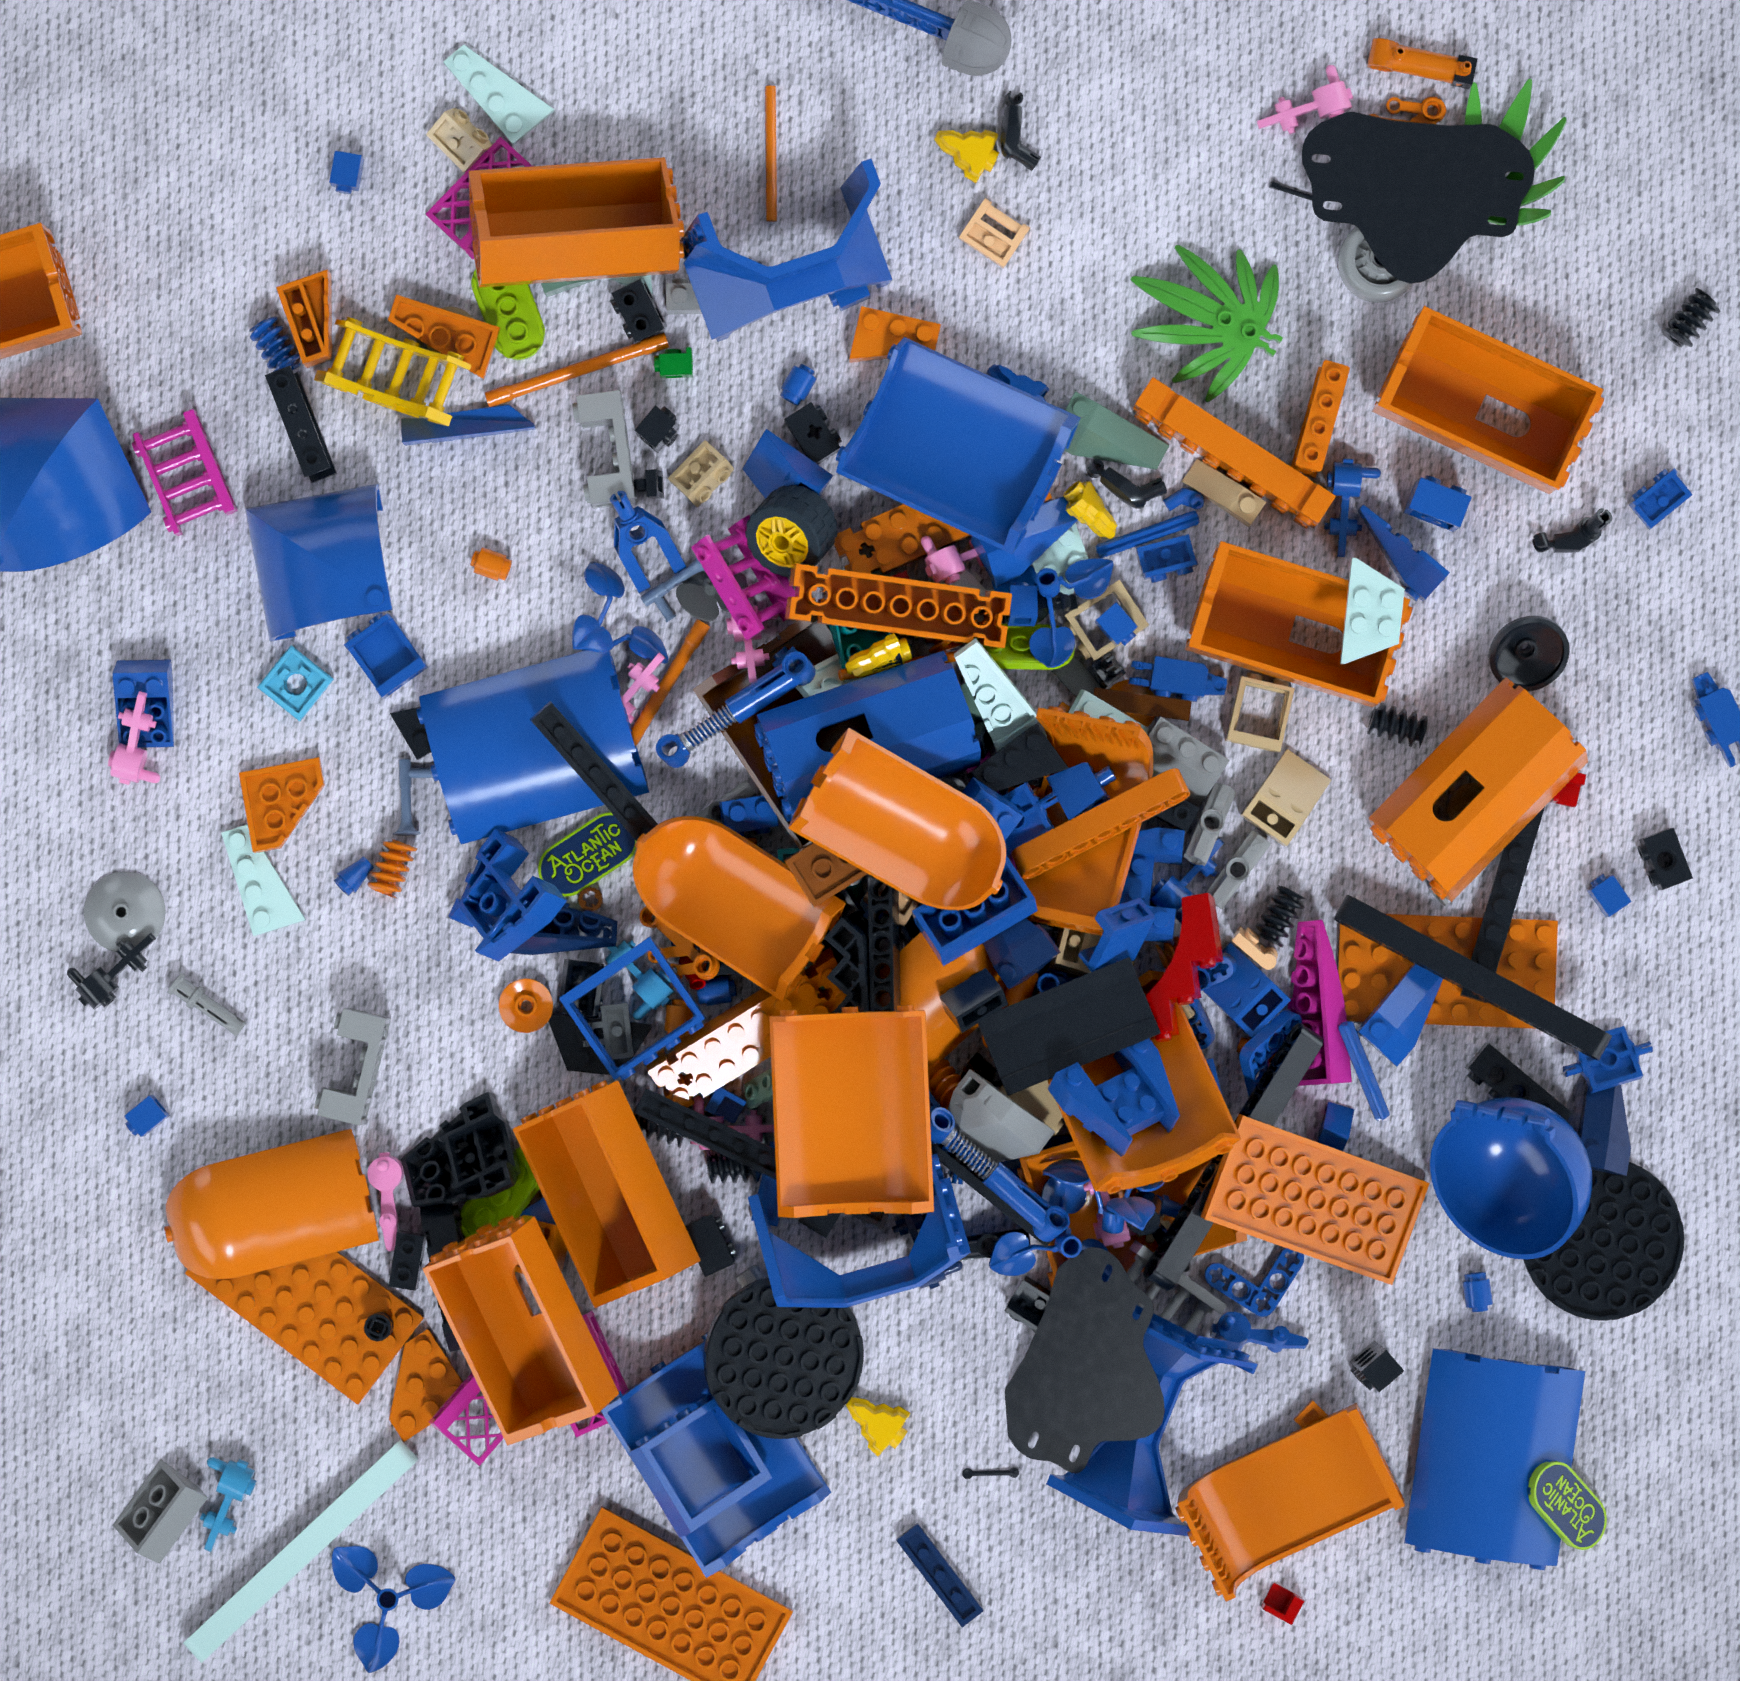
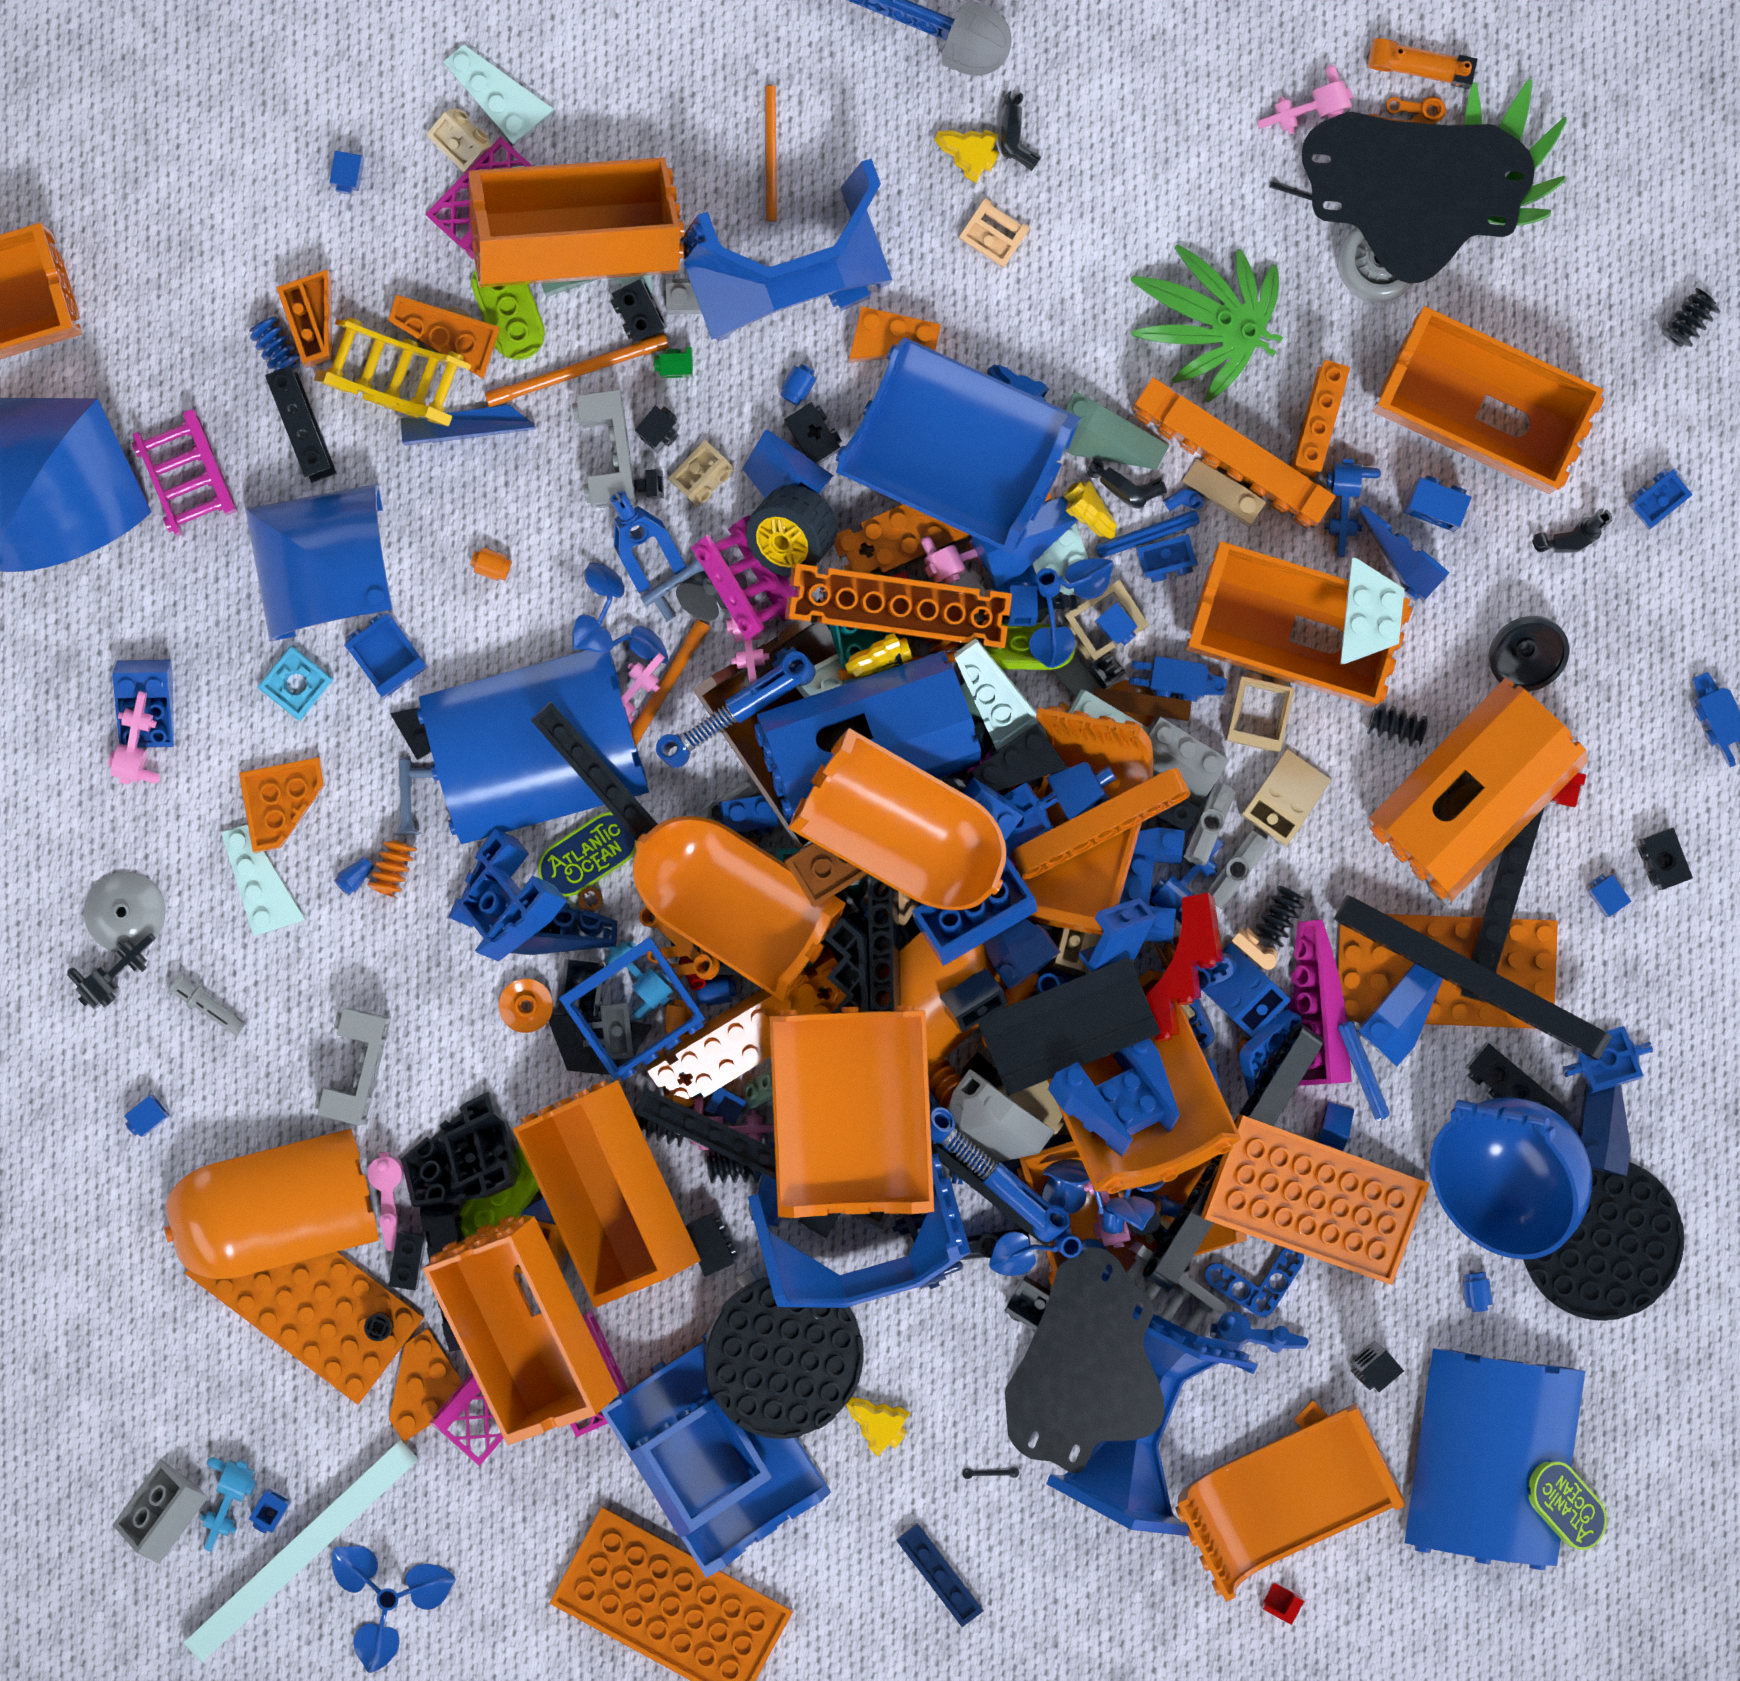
(269, 1499): none -> blue brick

